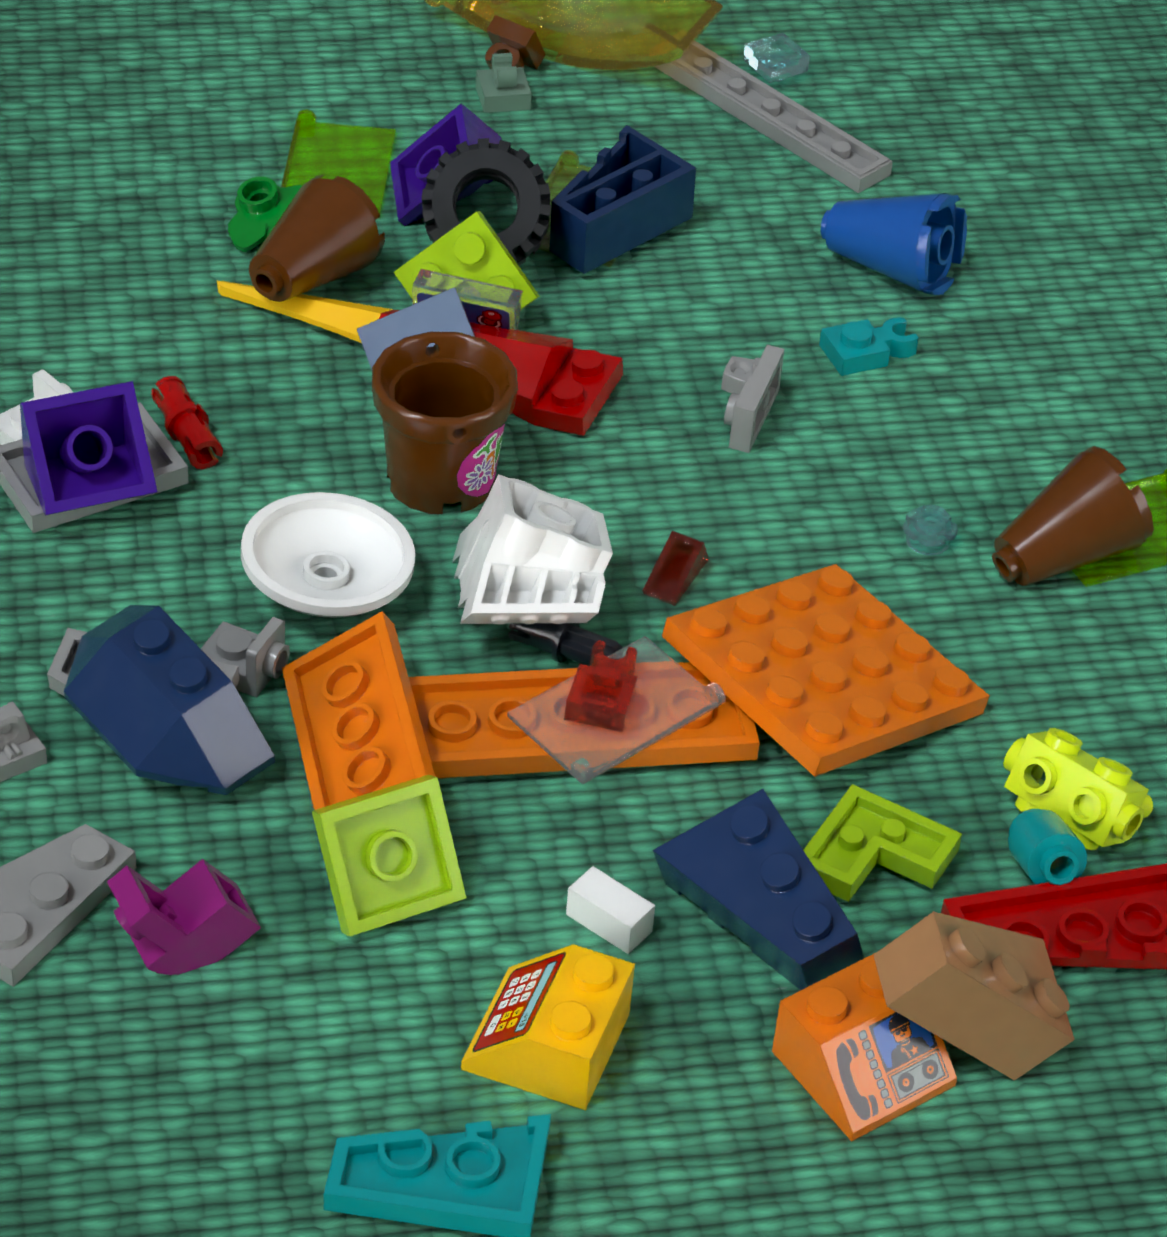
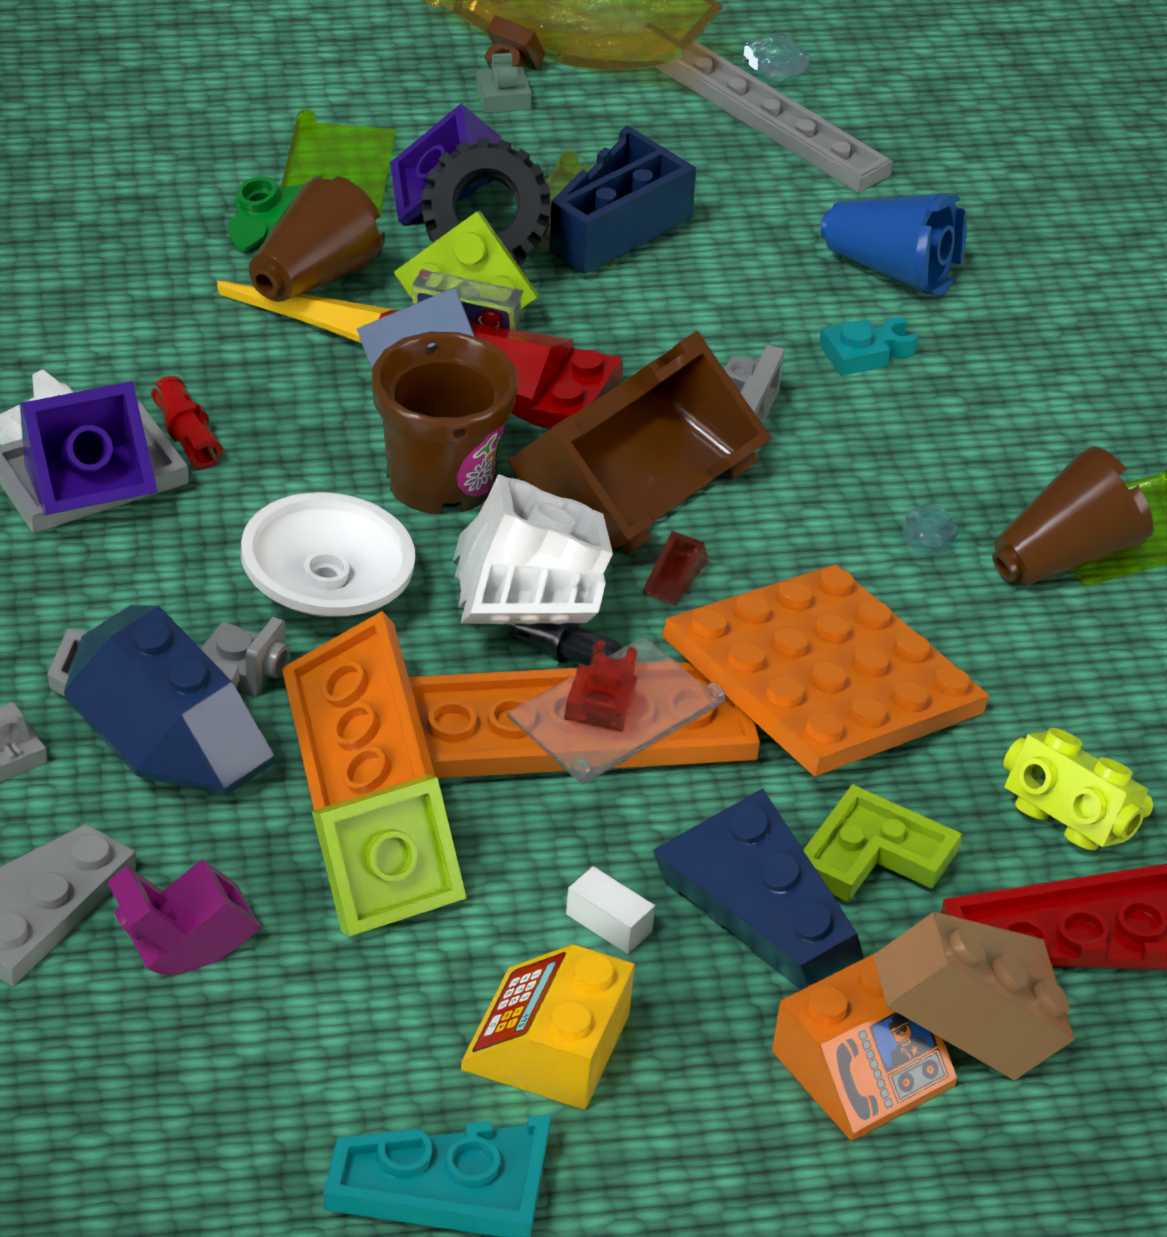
(648, 443): none -> reddish brown windscreen
(1046, 847): teal brick -> none

